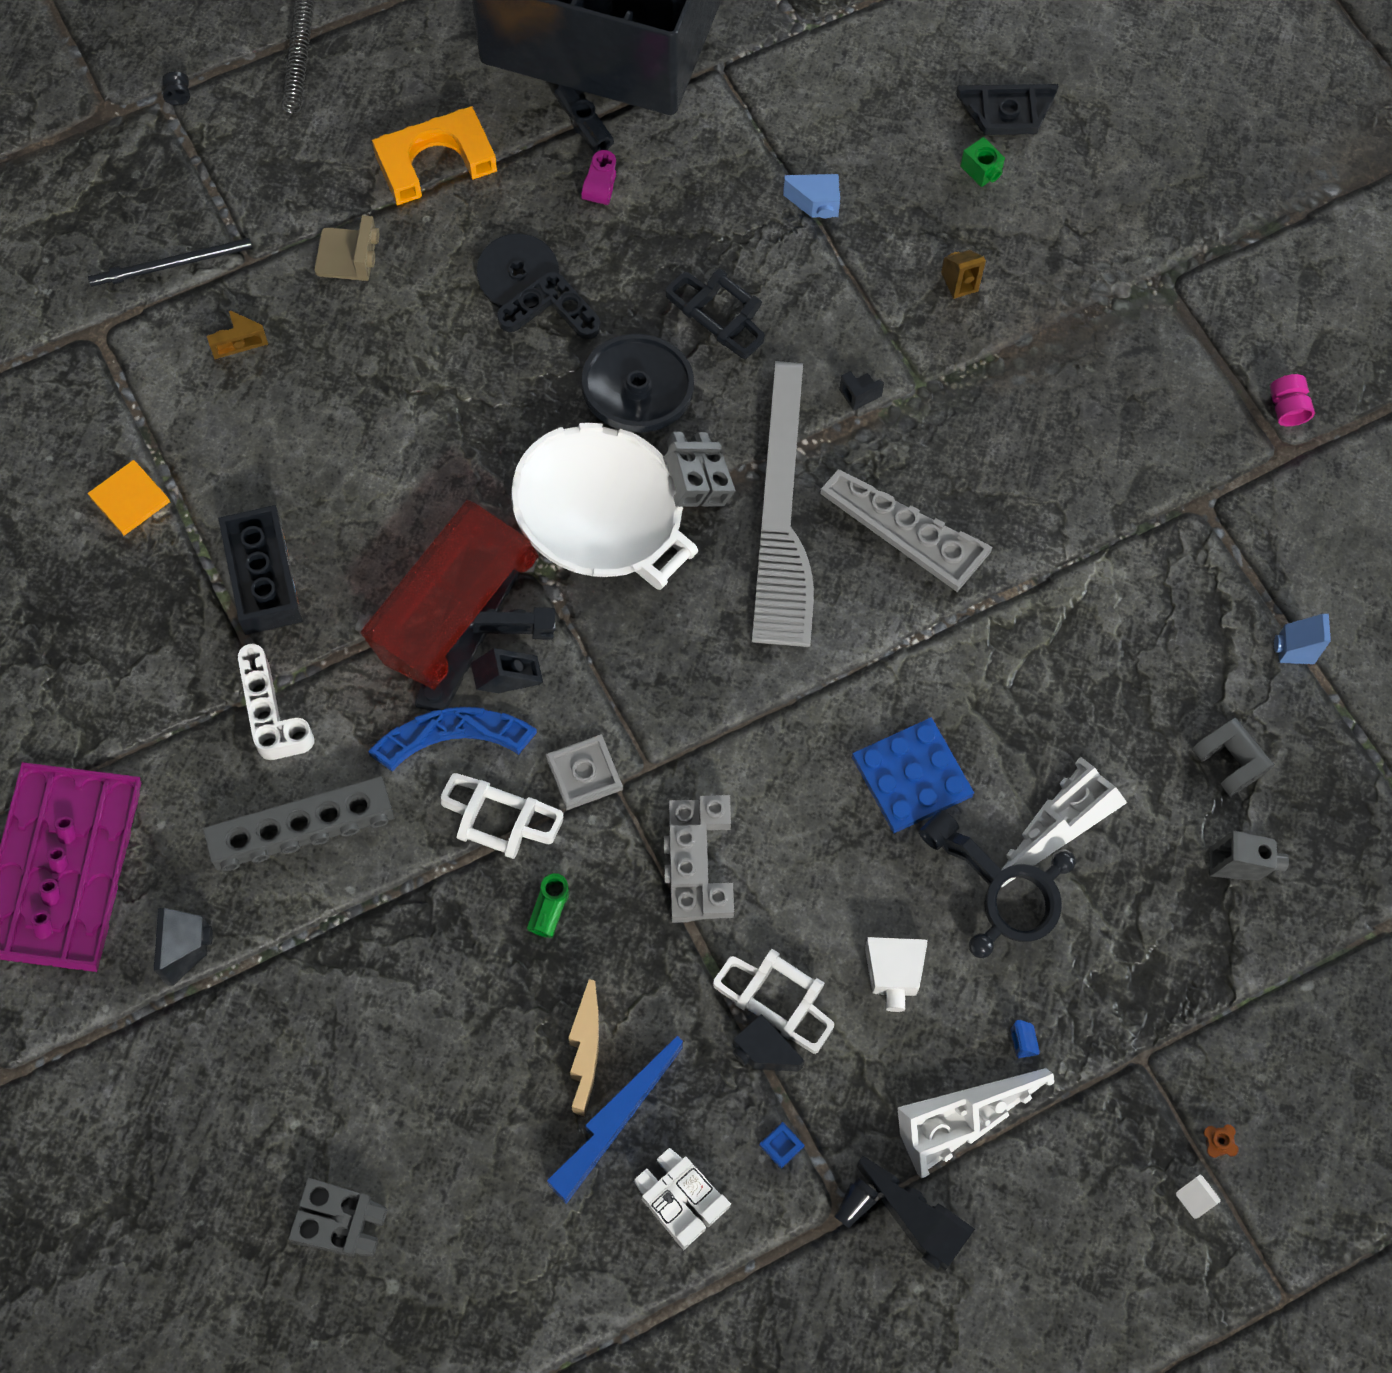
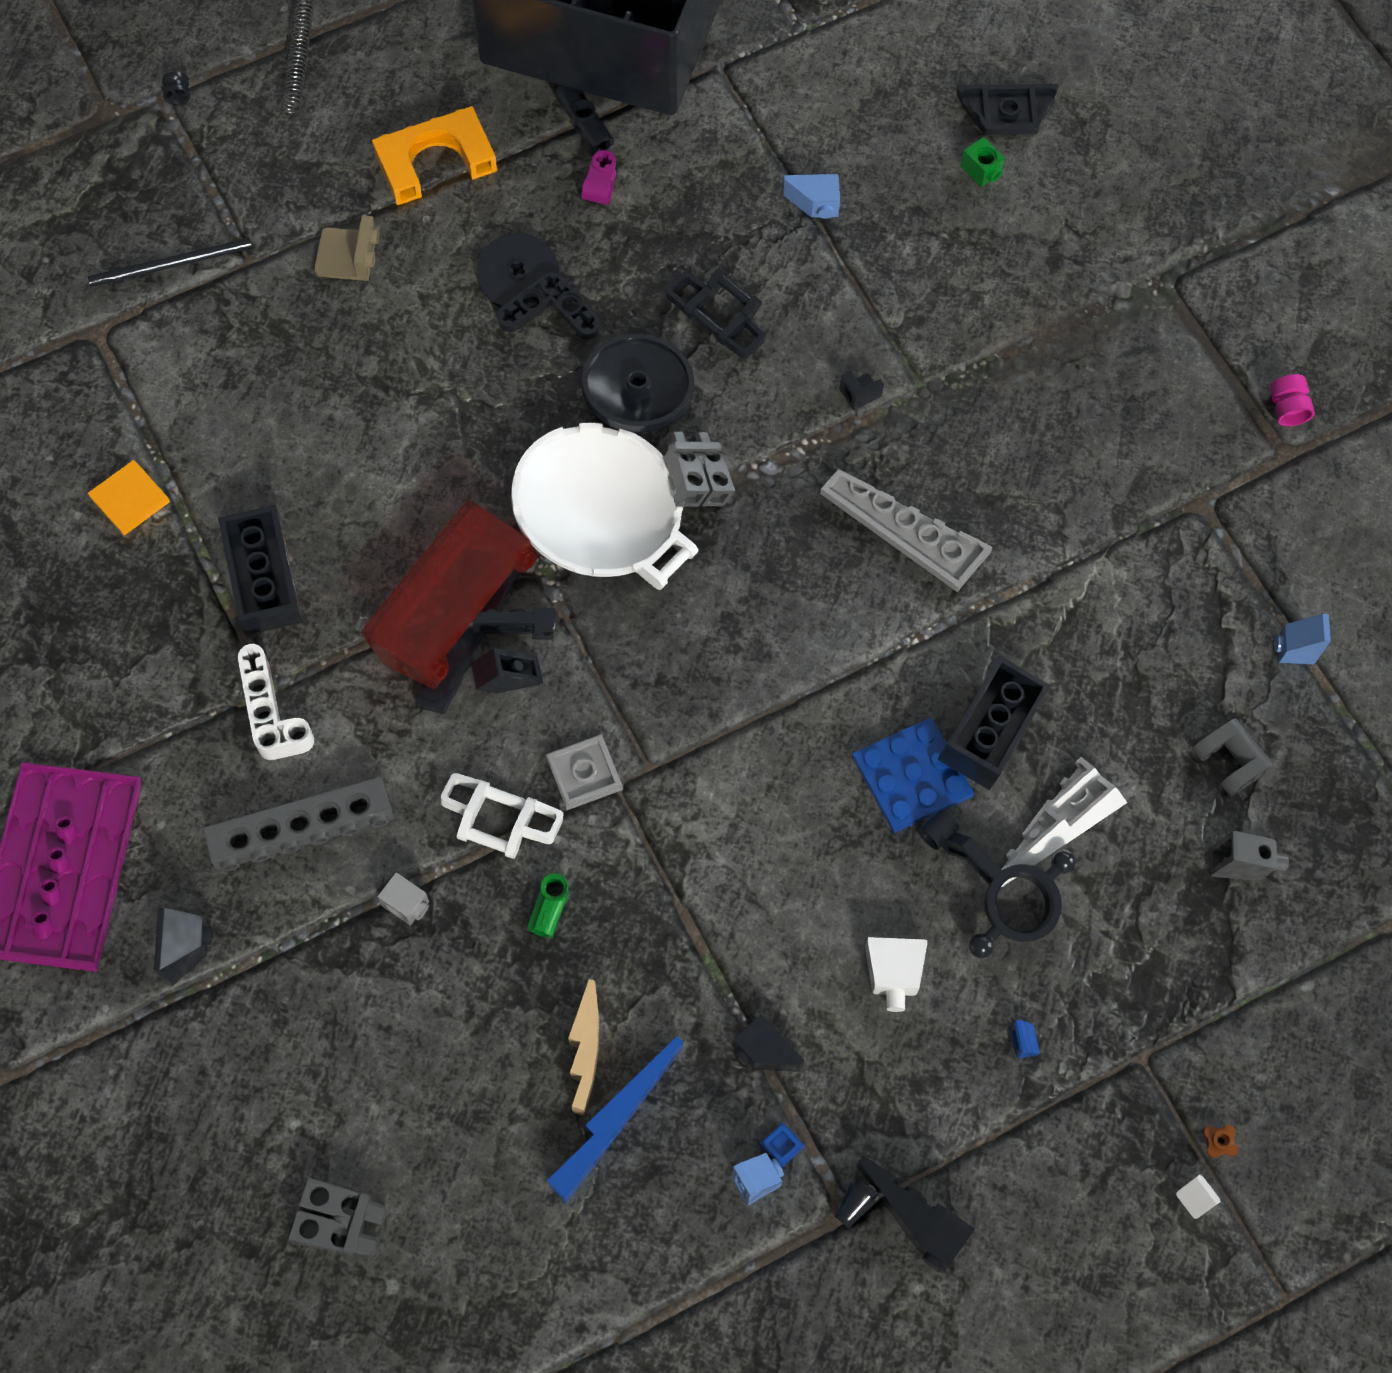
(243, 337): pearl gold slope -> none
(404, 899): none -> light grey brick
(448, 725): blue tile -> none
(671, 1193): white hips -> none
(690, 892): light grey bracket -> none
(747, 1001): white bar -> none
(757, 1177): none -> medium blue slope
(784, 572): light grey piece -> none
(944, 1123): white wedge -> none
(963, 272): pearl gold slope -> none
(994, 722): none -> black brick

